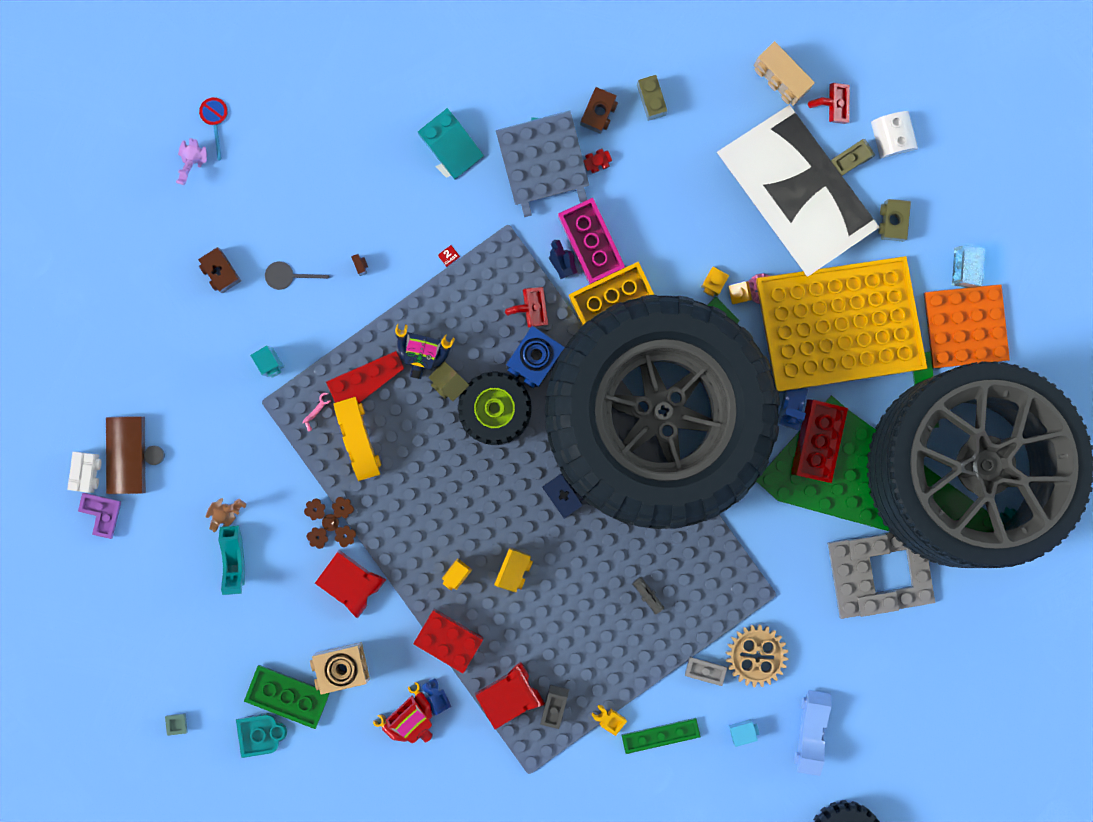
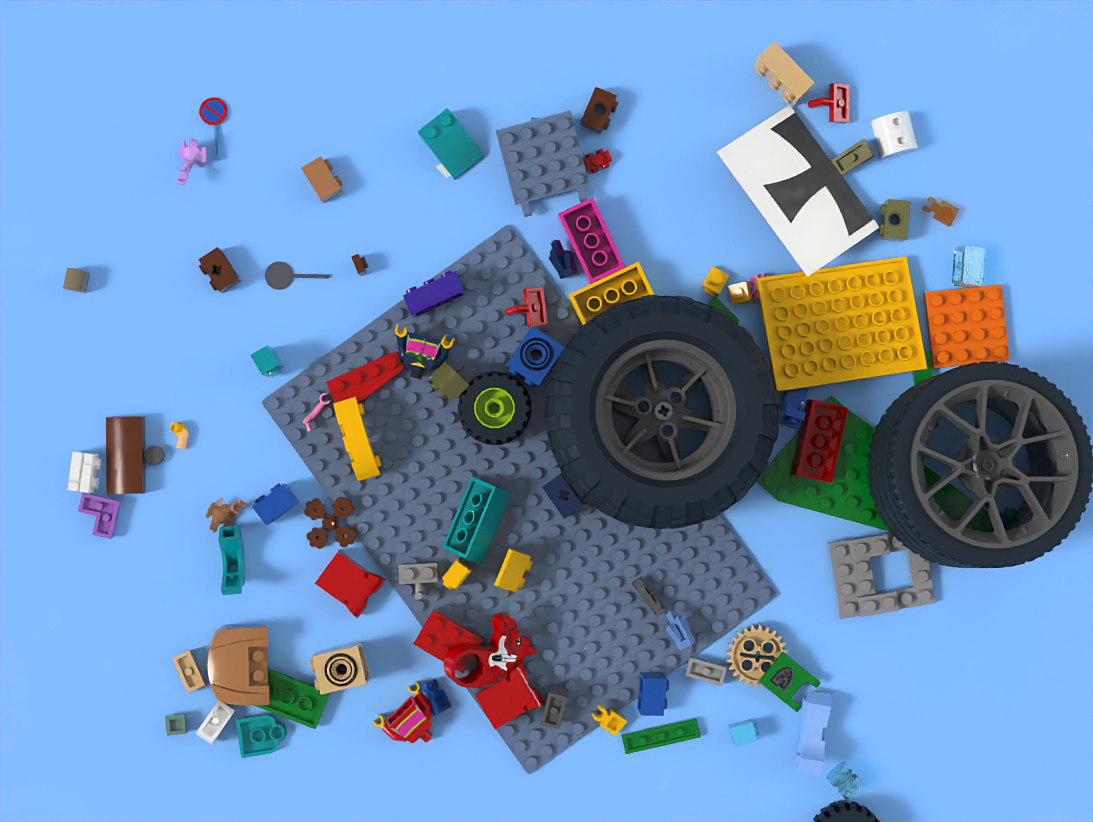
(76, 280): none -> dark tan piece
(182, 433): none -> arm
(189, 671): none -> tan plate
(215, 722): none -> white plate
(239, 665): none -> medium nougat piece
(275, 504): none -> blue brick
(322, 179): none -> medium nougat brick
(417, 575): none -> light grey plate
(433, 293): none -> dark purple slope
(448, 255): red sticker -> none
(476, 520): none -> teal slope
(494, 661): none -> red animal
(652, 97): olive brick -> none
(652, 694): none -> blue brick
(679, 630): none -> medium blue rock
(786, 678): none -> green flag
(845, 781): none -> clear light blue wheel
(942, 212): none -> clear orange plate

